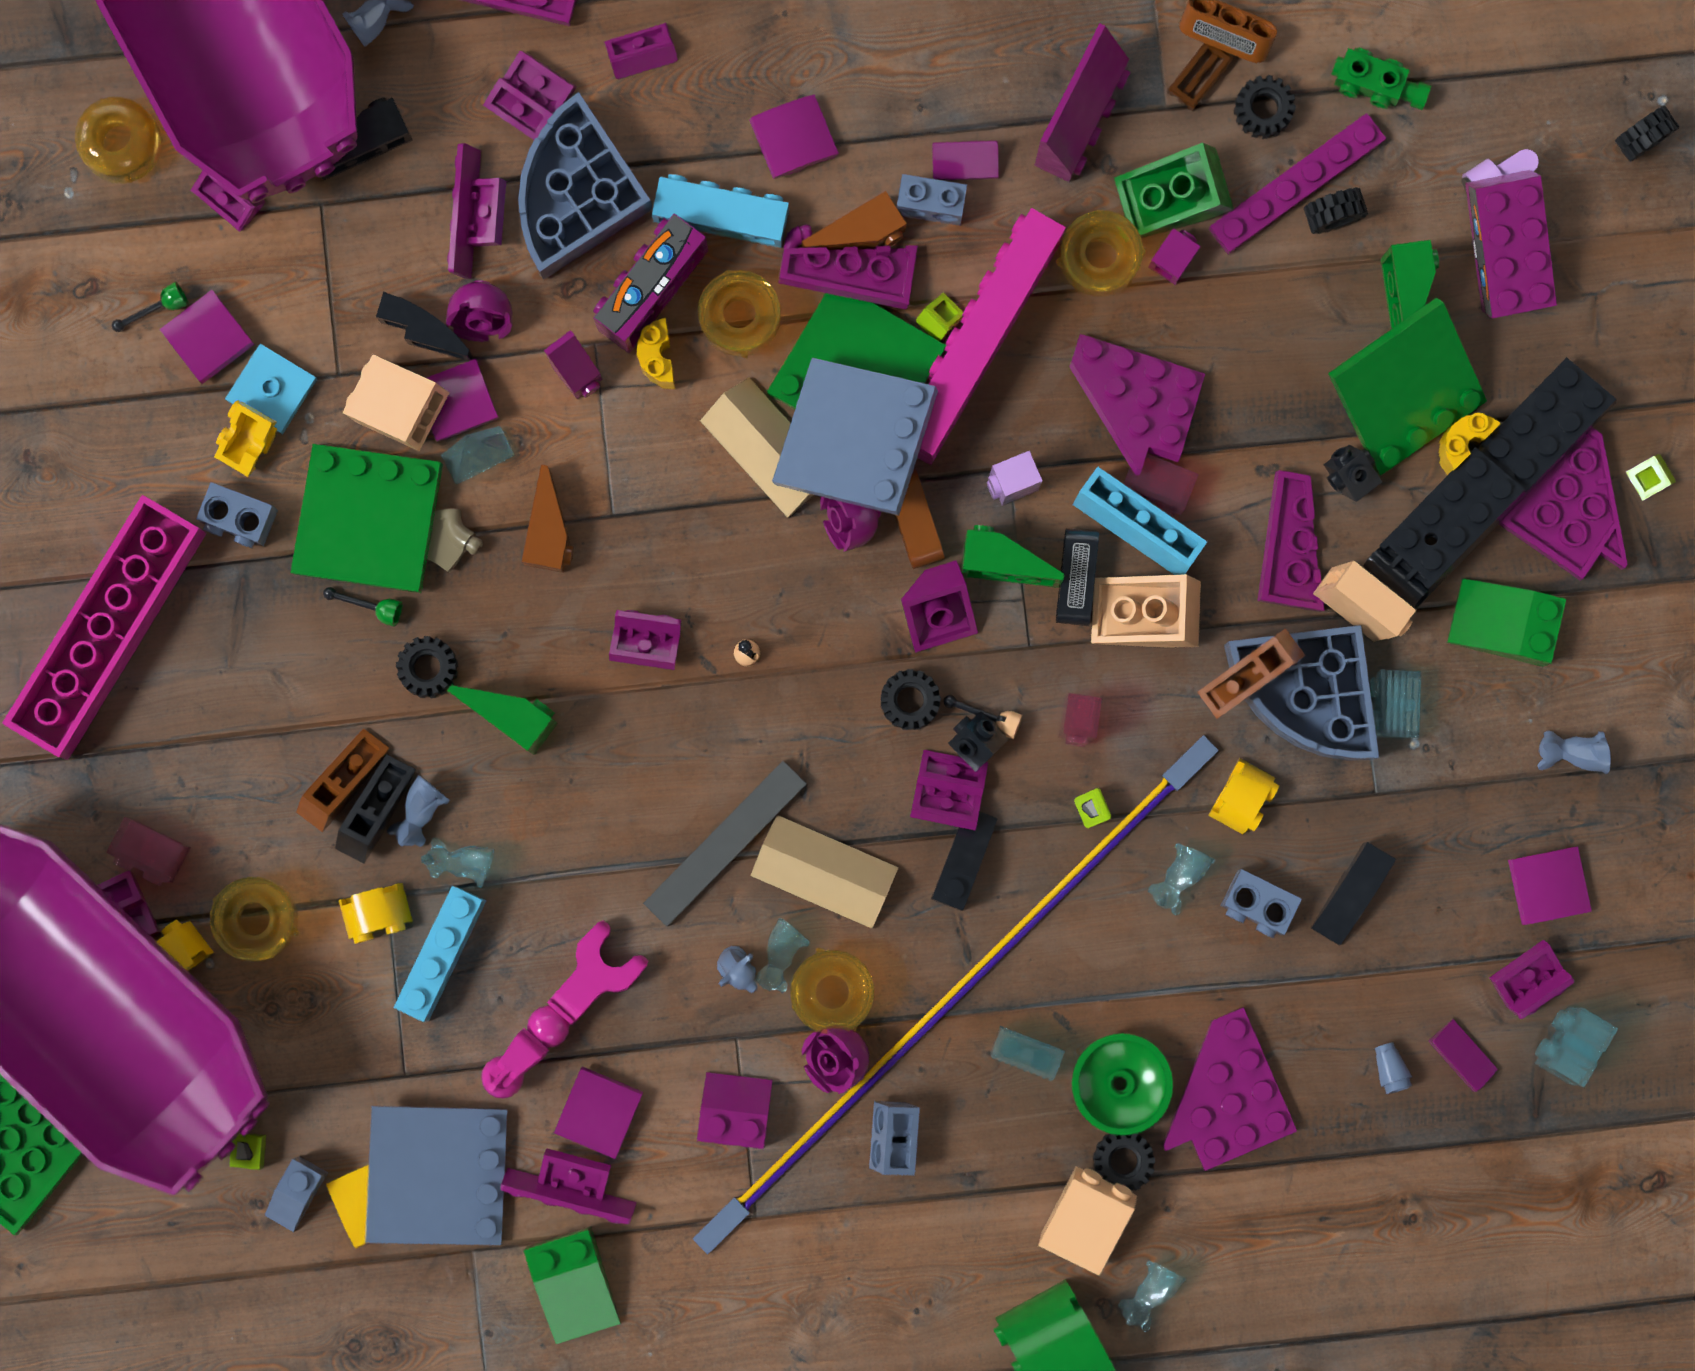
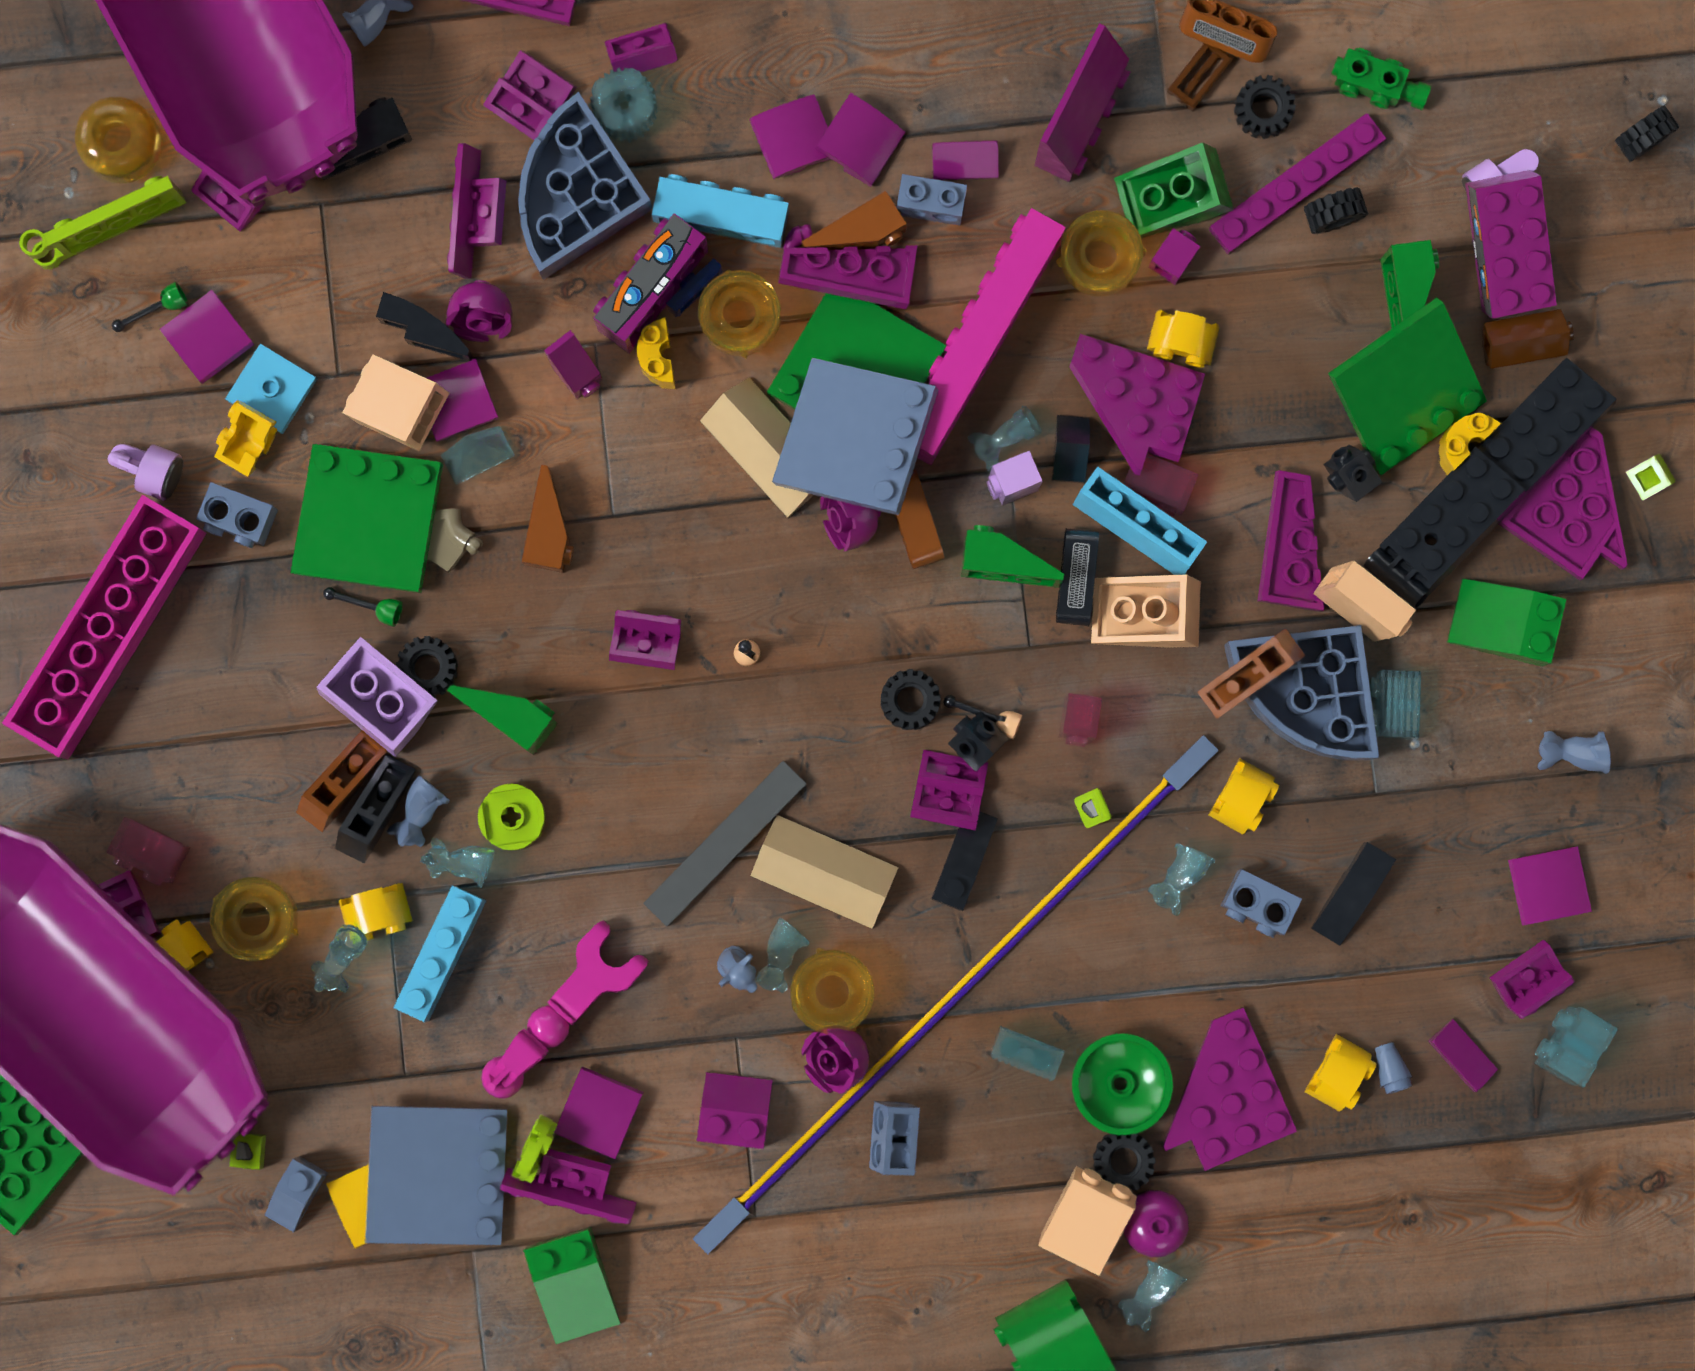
(105, 222): none -> lime hinge
(155, 469): none -> lavender piece
(346, 946): none -> clear light blue animal
(377, 696): none -> lavender slope
(496, 805): none -> lime plate
(534, 1148): none -> lime plate
(620, 87): none -> clear light blue brick
(692, 287): none -> clear blue plate
(860, 139): none -> magenta slope
(938, 607): magenta slope -> none
(940, 317): lime slope -> none
(1011, 432): none -> clear light blue animal
(1071, 449): none -> black slope
(1157, 1224): none -> magenta cylinder
(1183, 336): none -> yellow cylinder
(1341, 1074): none -> yellow cylinder
(1526, 338): none -> reddish brown brick

